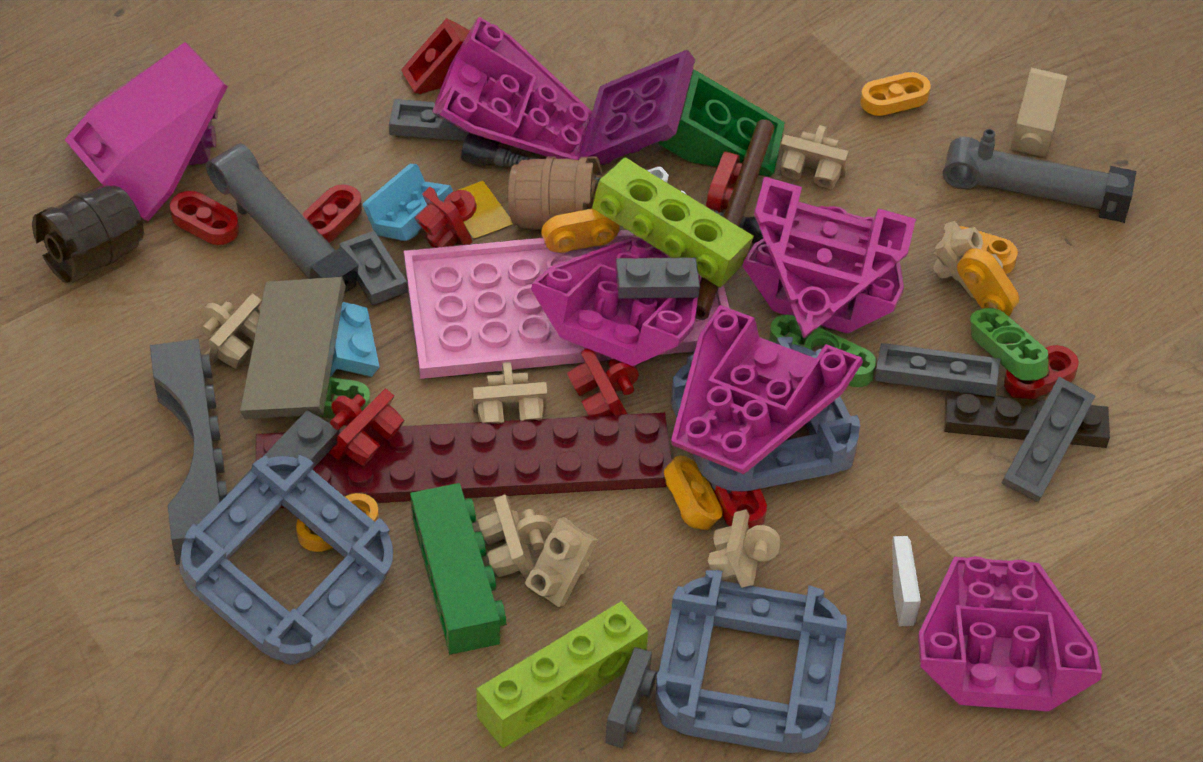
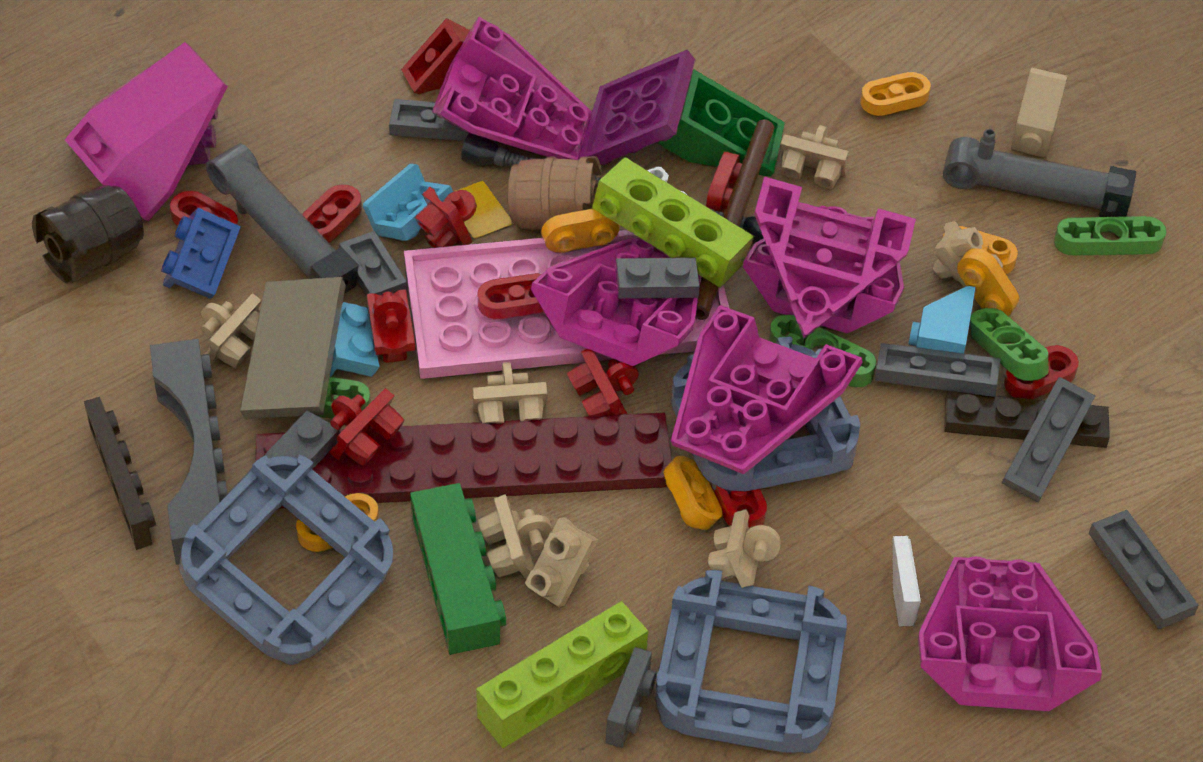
(124, 484): none -> dark brown plate
(200, 253): none -> blue bracket
(391, 325): none -> red hips
(508, 297): none -> red plate
(945, 323): none -> medium azure slope
(1135, 227): none -> bright green beam
(1143, 569): none -> dark grey plate

